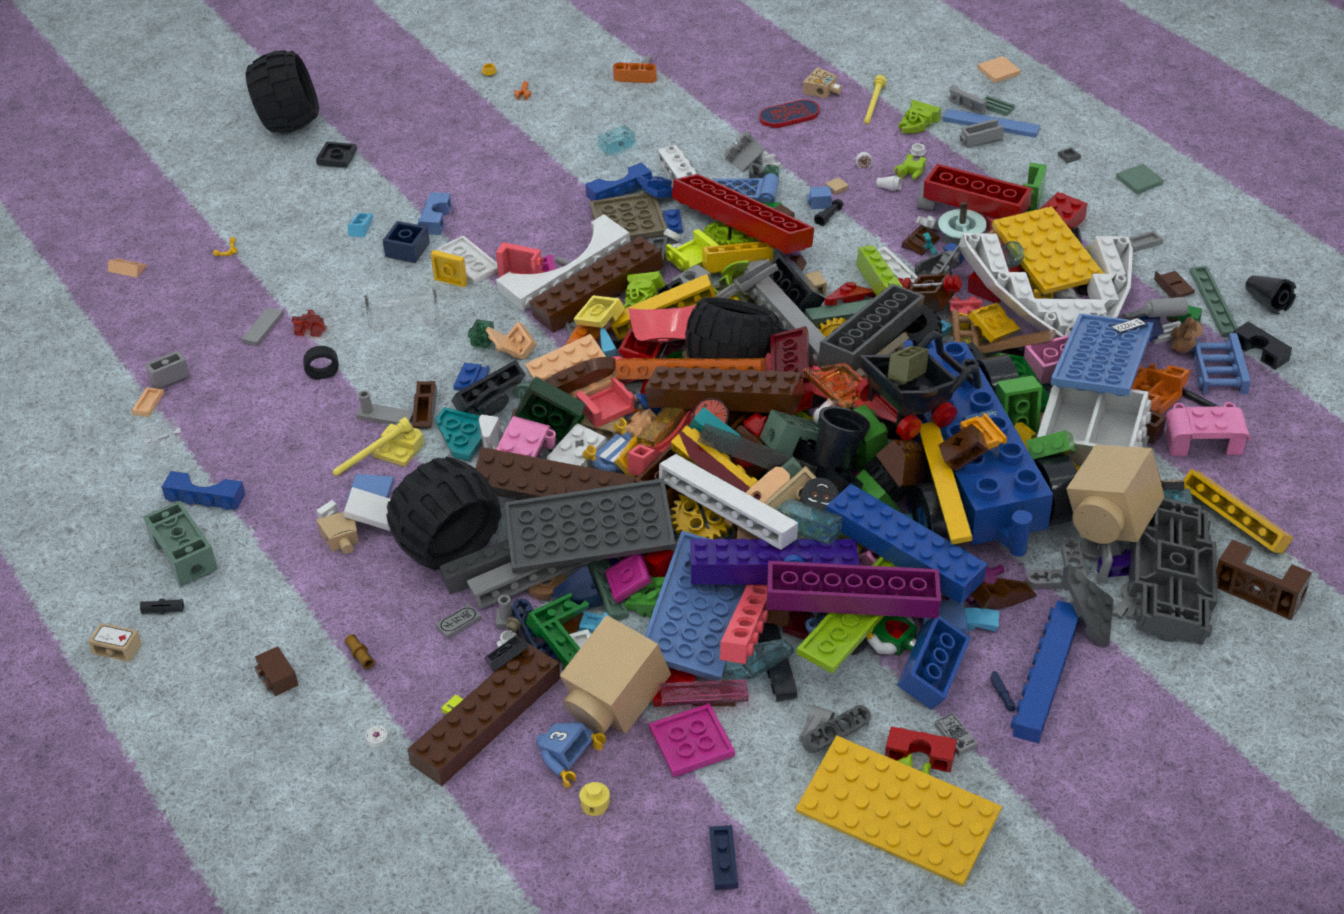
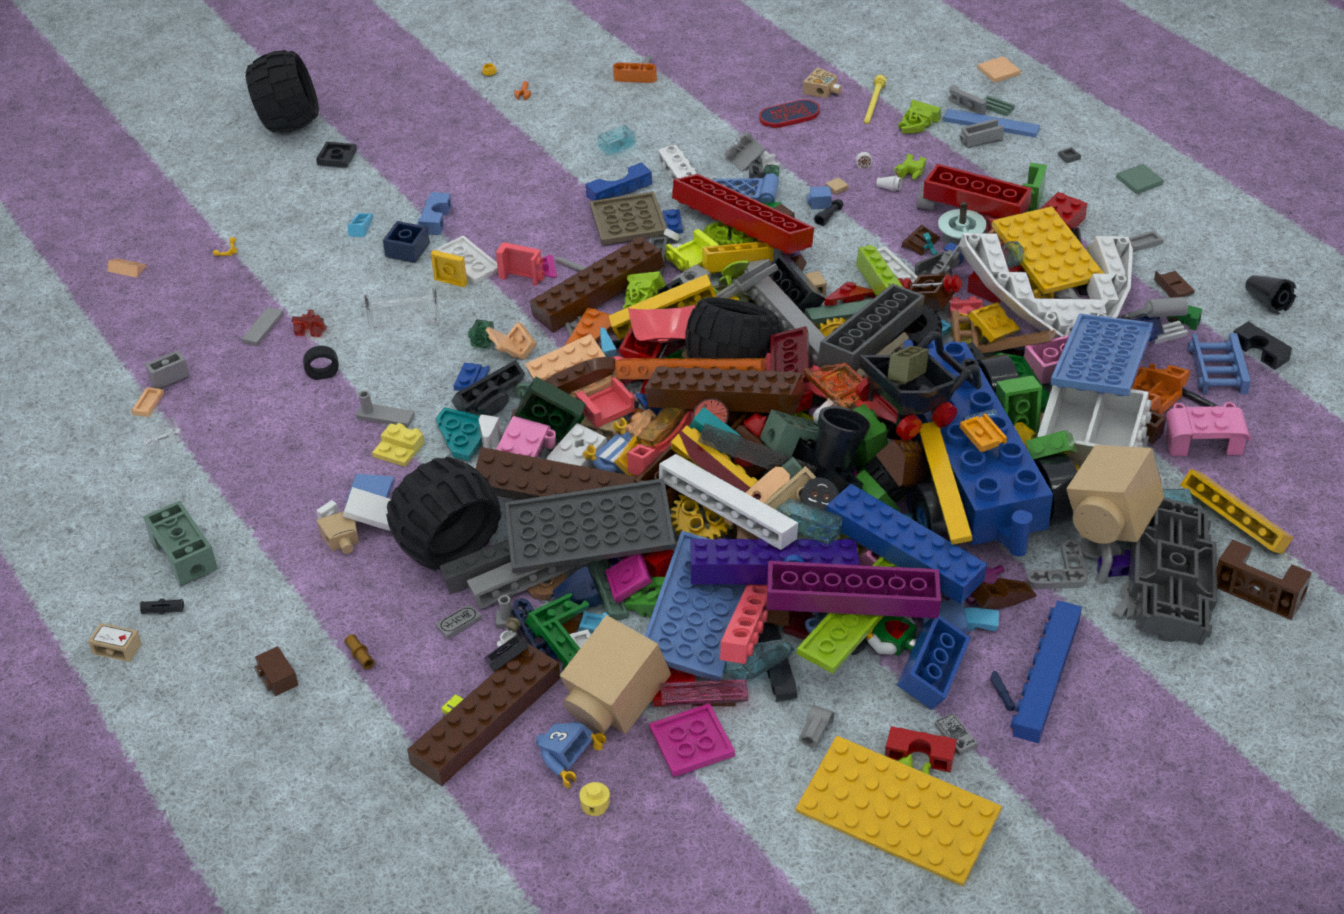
(225, 494): blue arch -> none
(376, 736): white tile -> none
(402, 427): light yellow piece -> none
(424, 404): reddish brown slope -> none
(524, 287): white arch -> none
(599, 311): light yellow plate -> none
(656, 186): blue slope -> none
(723, 857): dark blue plate -> none
(835, 726): dark grey beam -> none
(918, 150): white plate -> none
(930, 222): white plate -> none
(963, 447): reddish brown brick -> none
(1091, 604): dark grey plate -> none
(1128, 325): white sticker -> none
(1172, 484): black tile -> none
(1184, 336): medium nougat plate -> none
(1214, 300): sand green tile -> none

